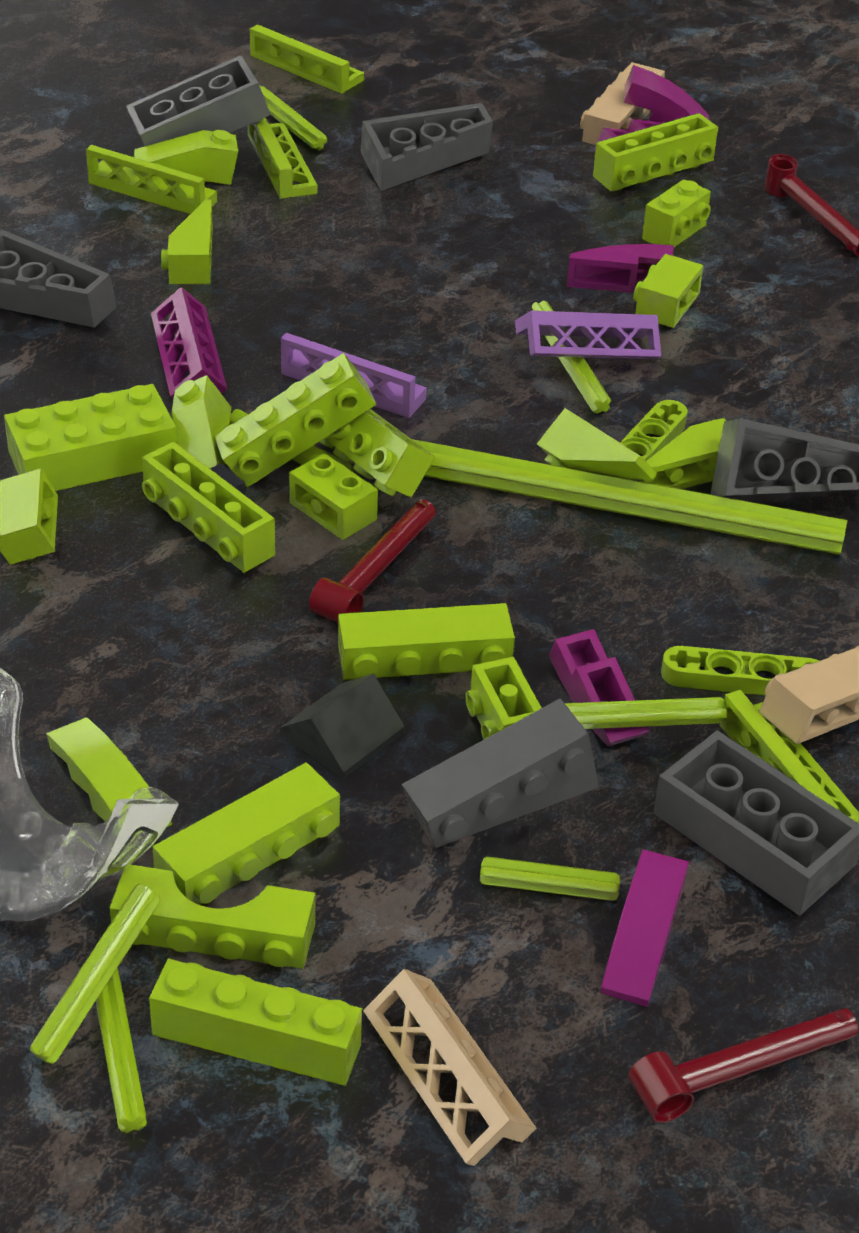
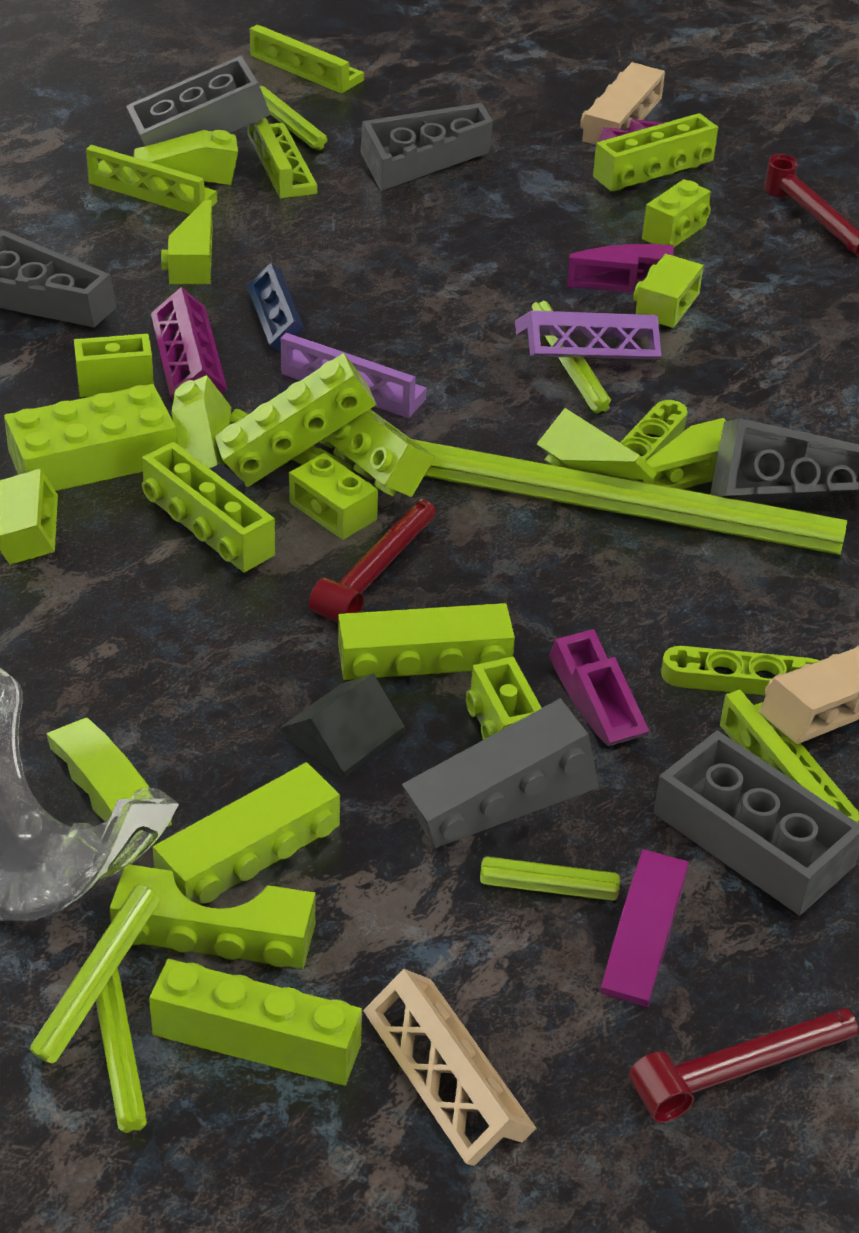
(113, 363): none -> lime brick
(274, 306): none -> dark blue plate
(649, 712): lime axle -> none
(659, 96): magenta slope -> none

